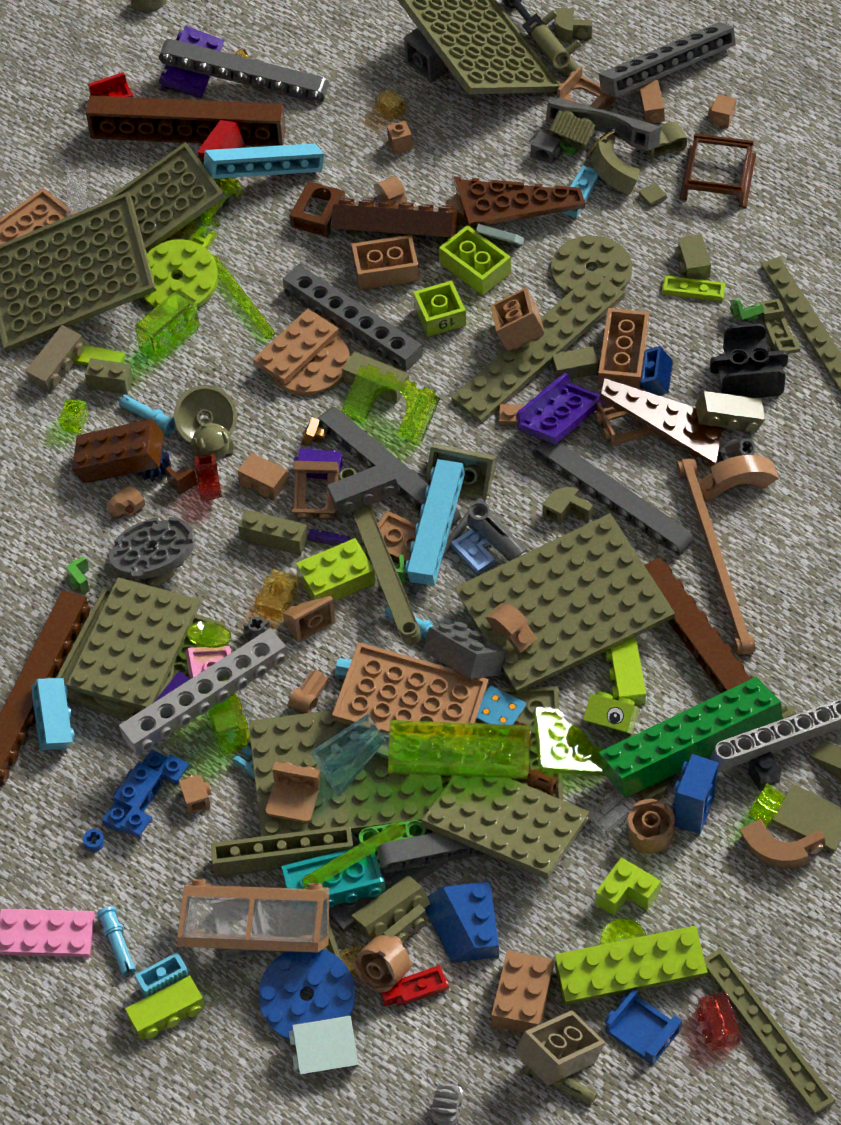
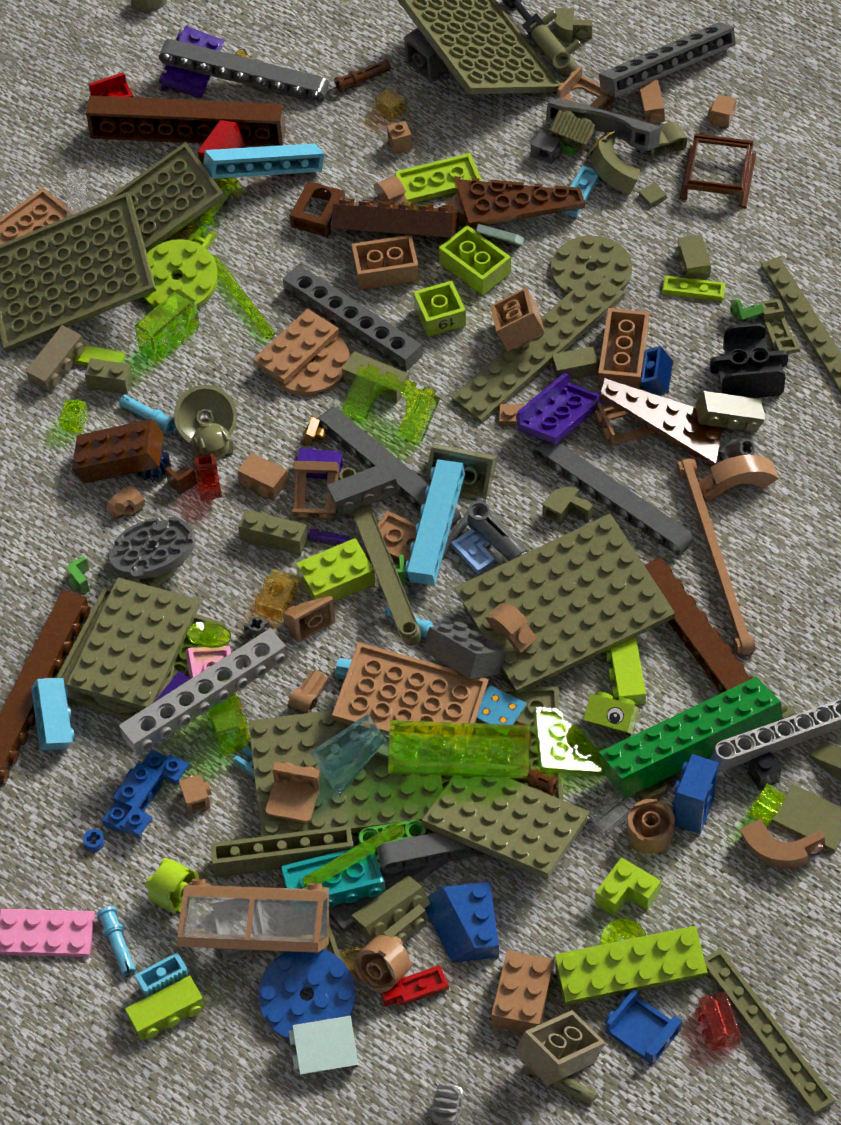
(168, 883): none -> lime brick
(354, 78): none -> reddish brown pin
(436, 178): none -> lime plate

